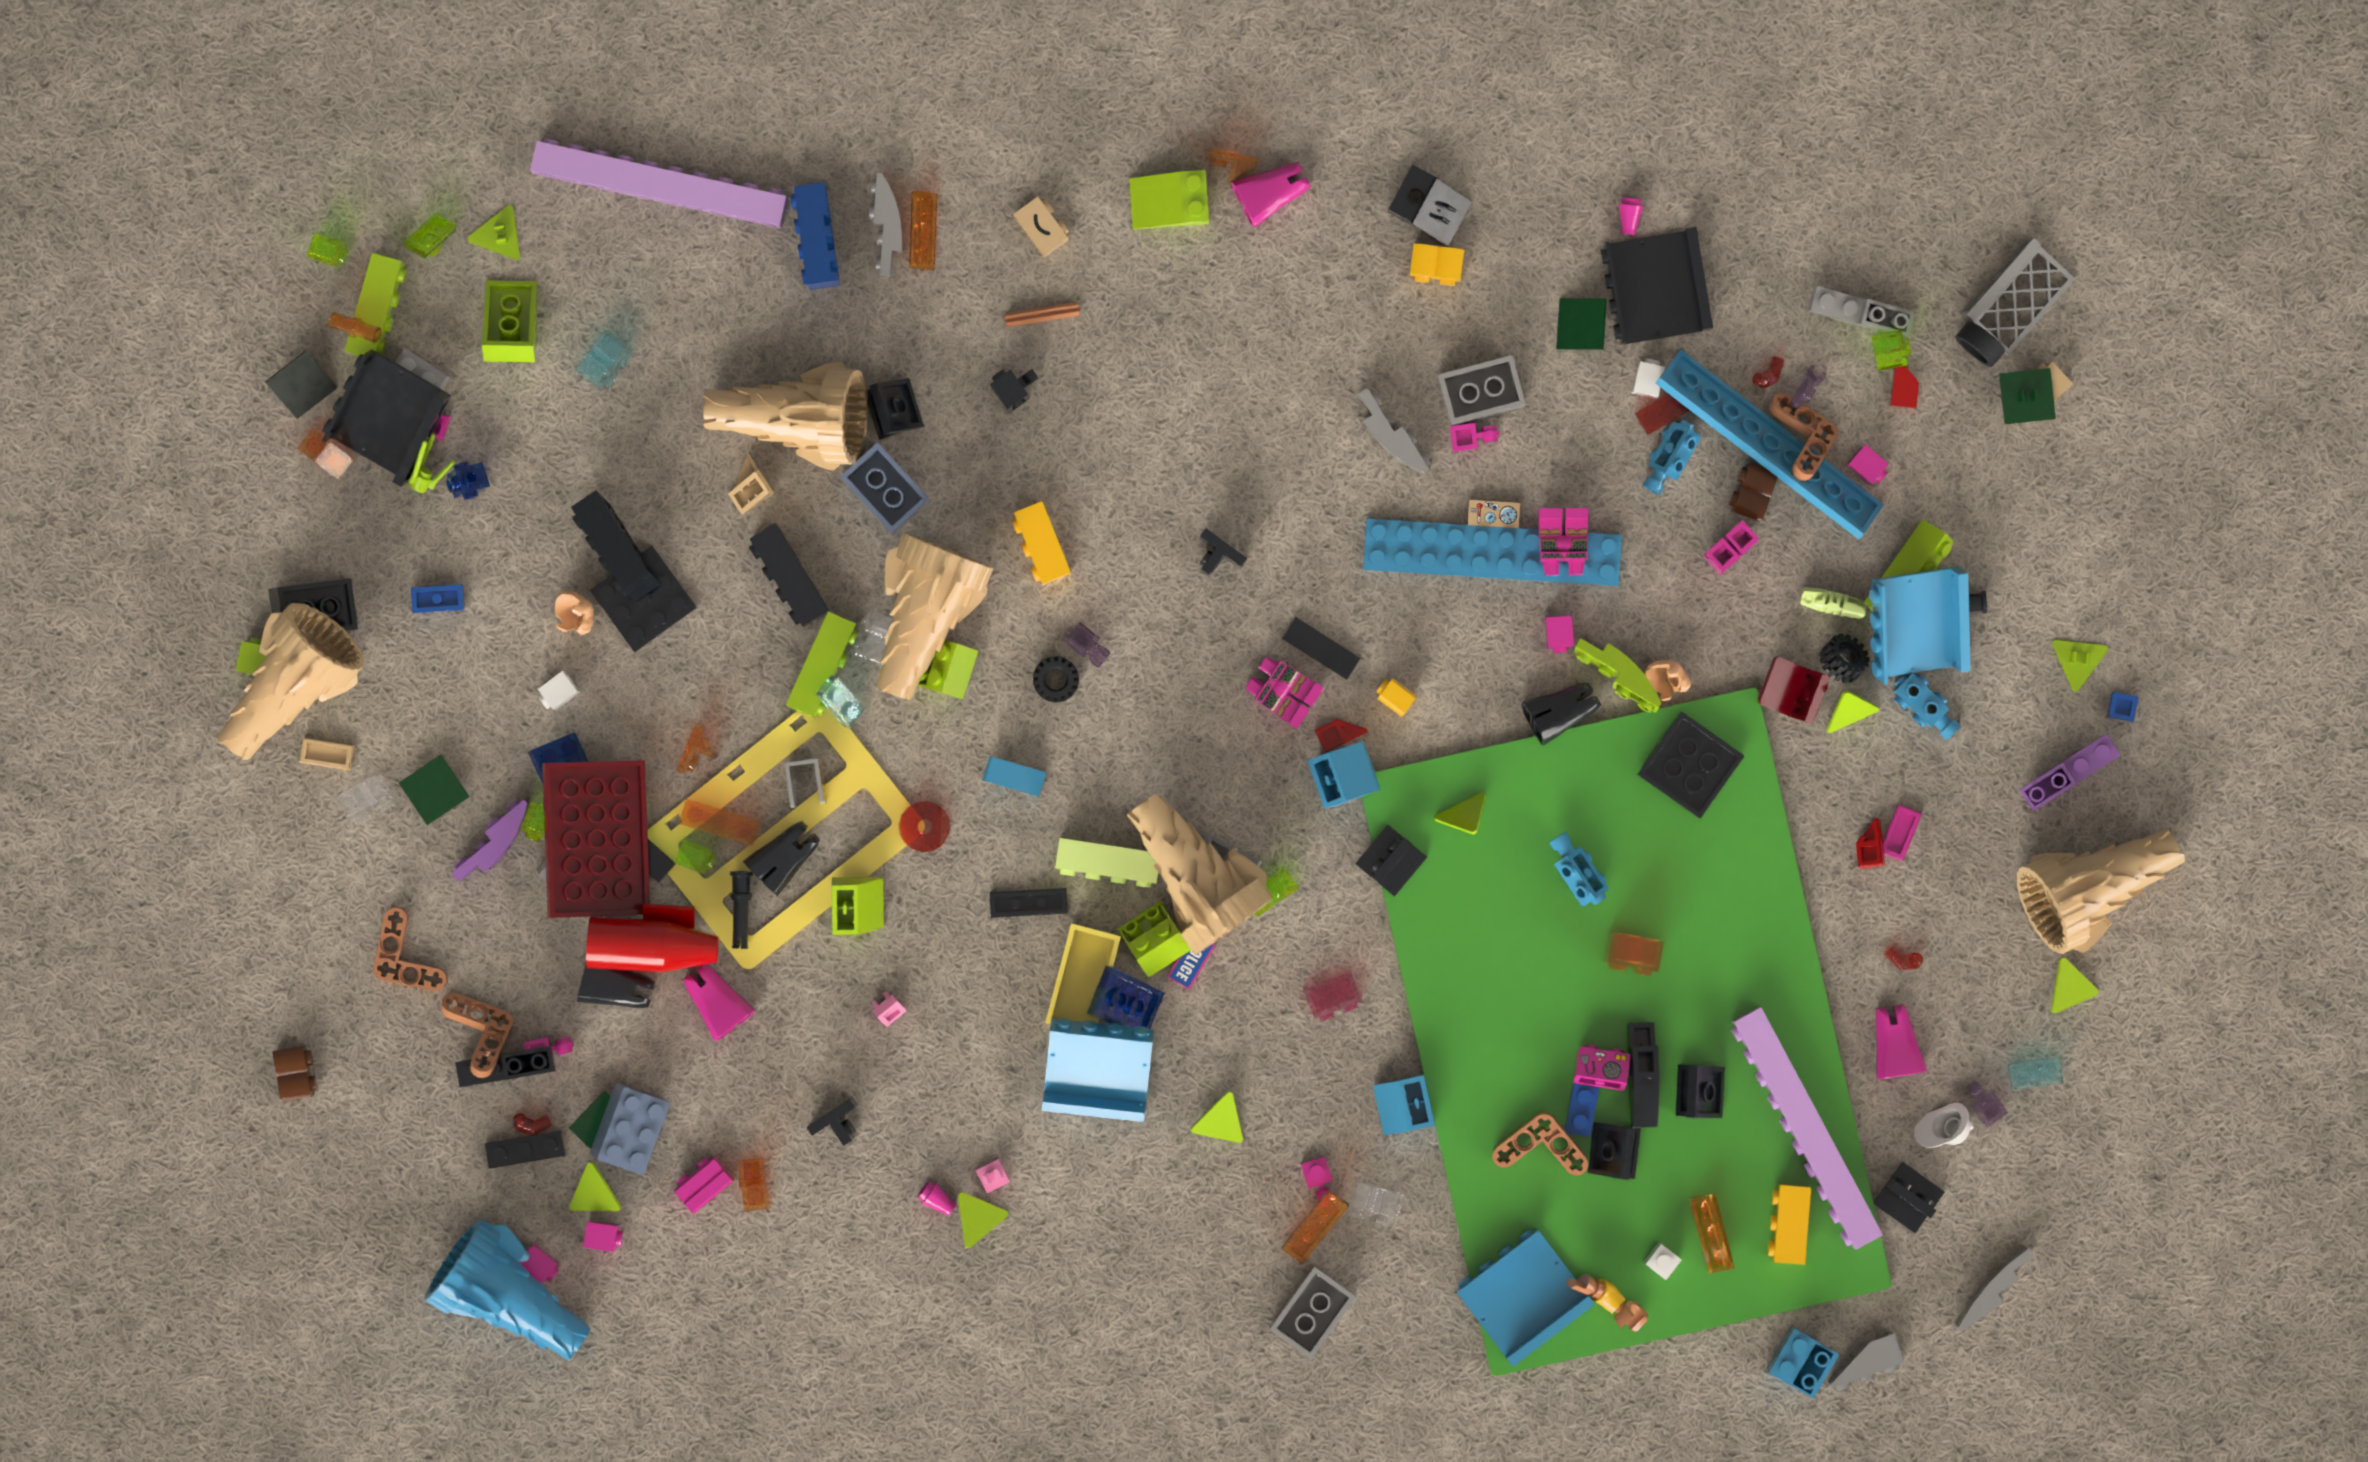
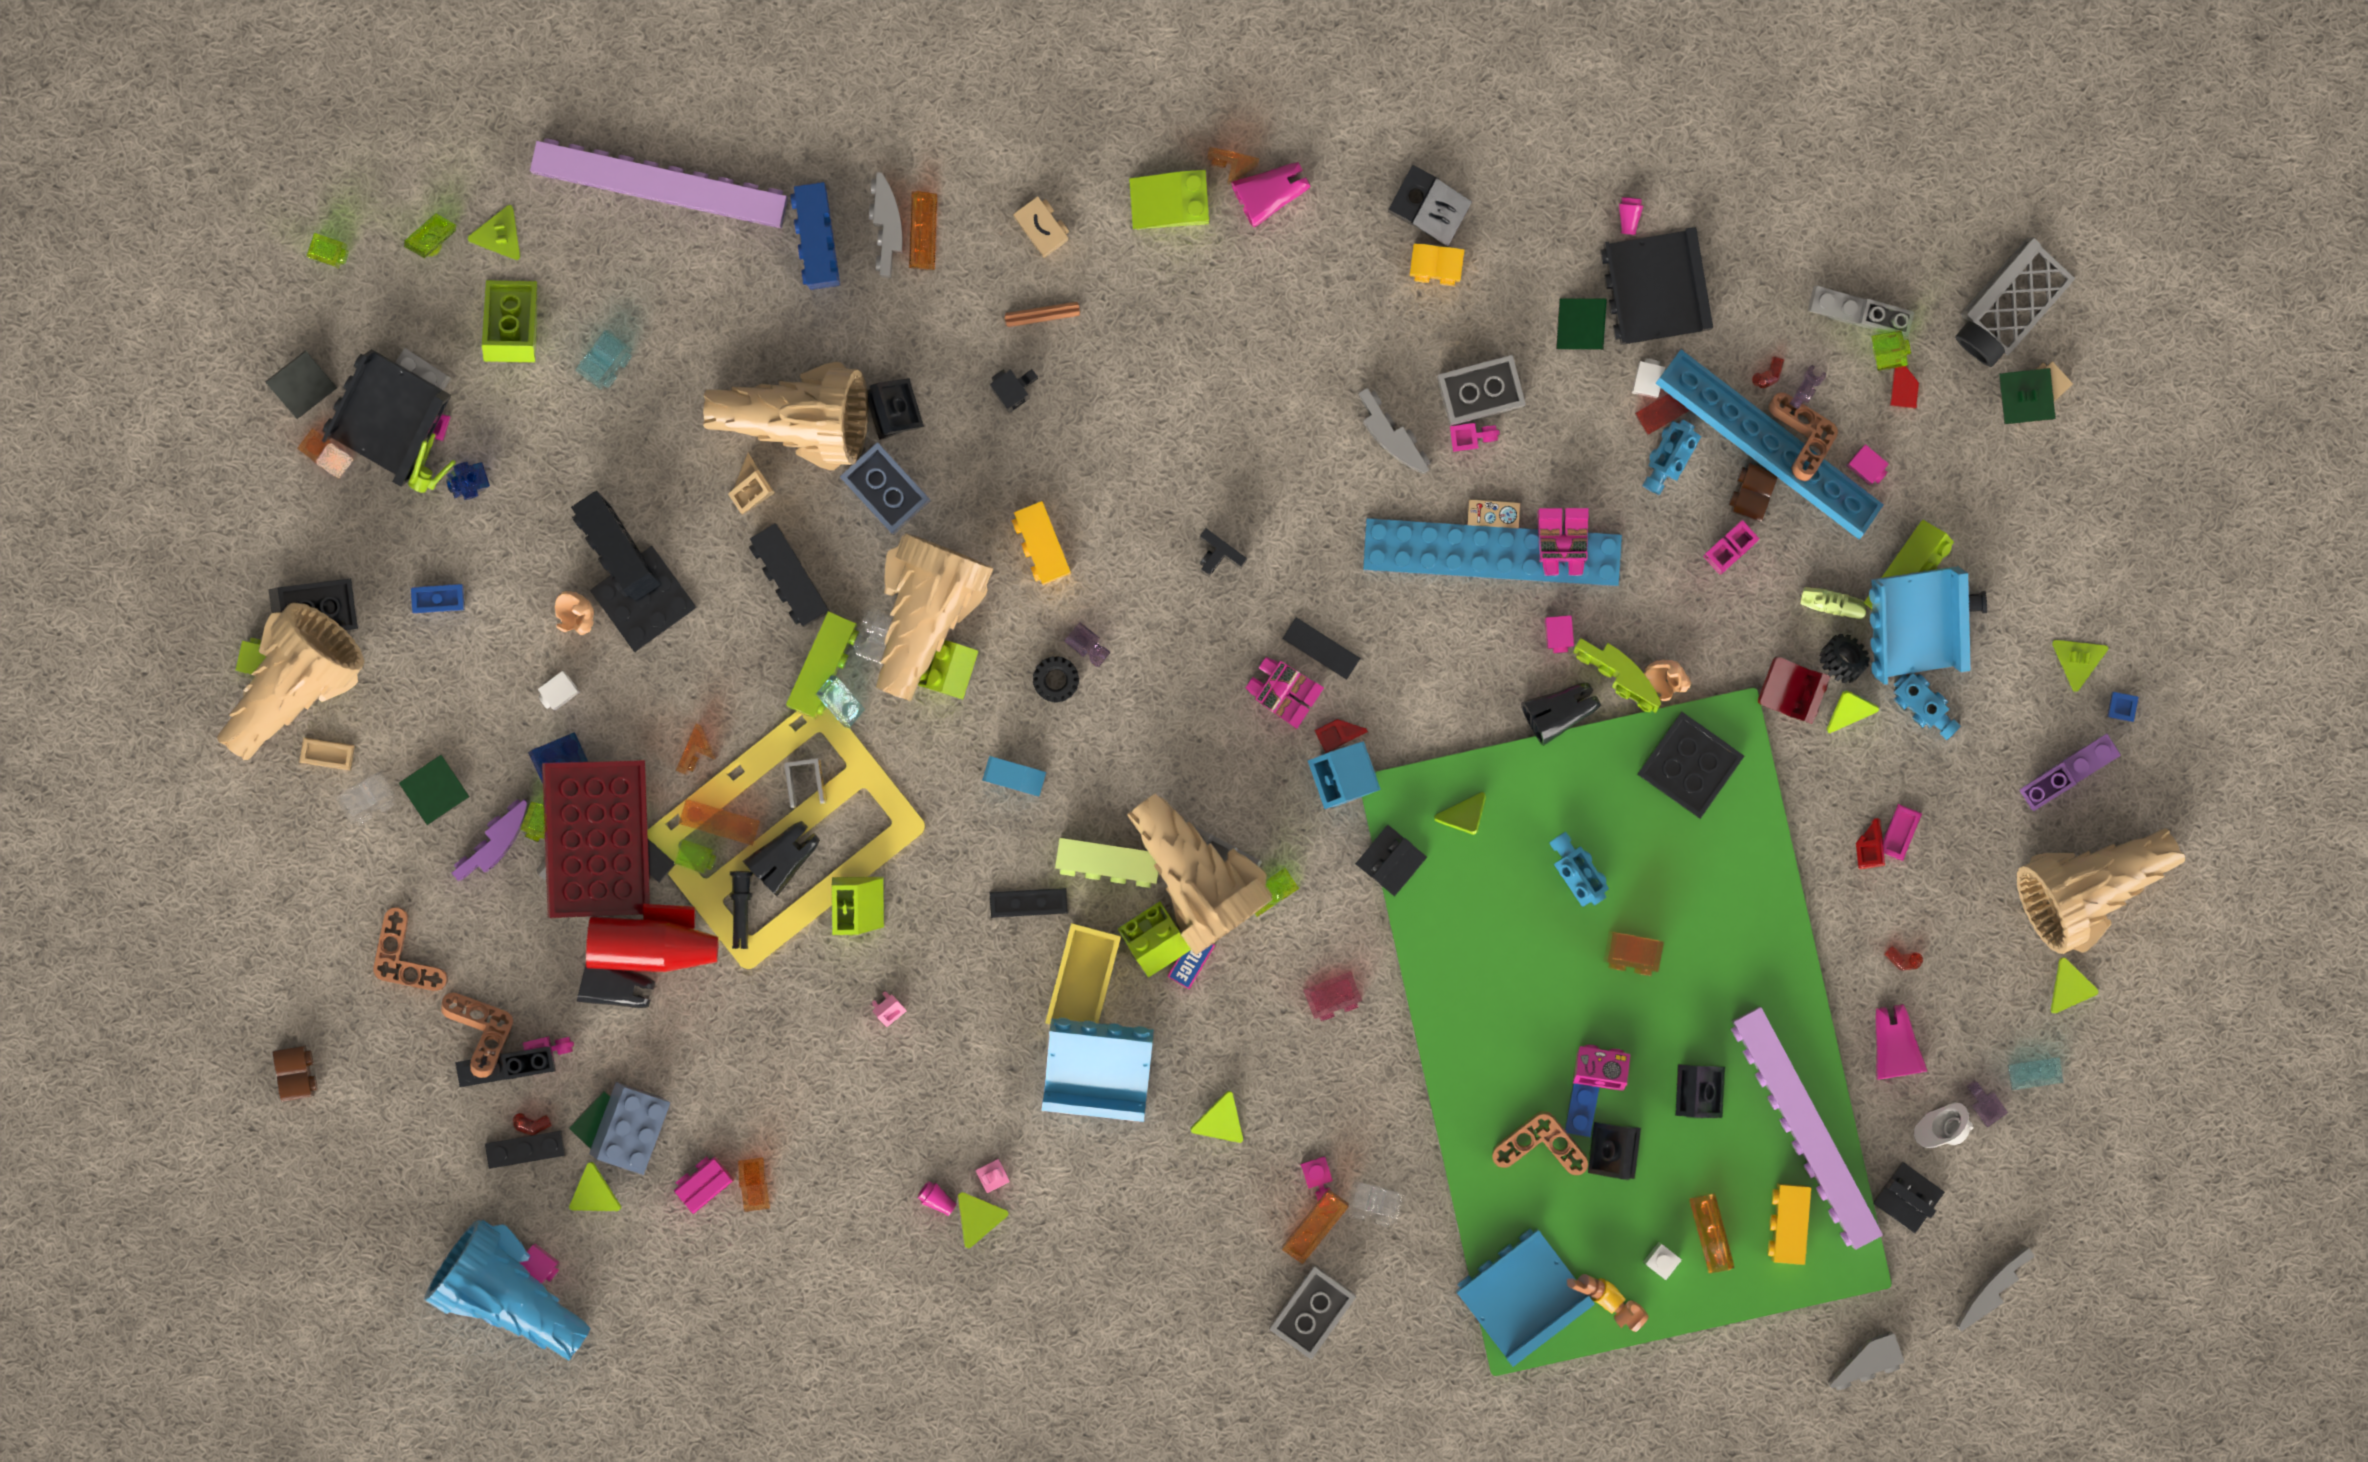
(354, 327): clear orange pin -> none
(377, 300): lime brick -> none
(602, 1236): dark pink brick -> none
(717, 1002): dark pink piece -> none
(843, 1129): black bracket -> none
(909, 826): clear red tile -> none
(1124, 1000): clear blue plate -> none
(1395, 696): yellow brick -> none
(1403, 1105): dark azure slope -> none
(1643, 1075): black slope -> none
(1802, 1362): dark azure slope -> none

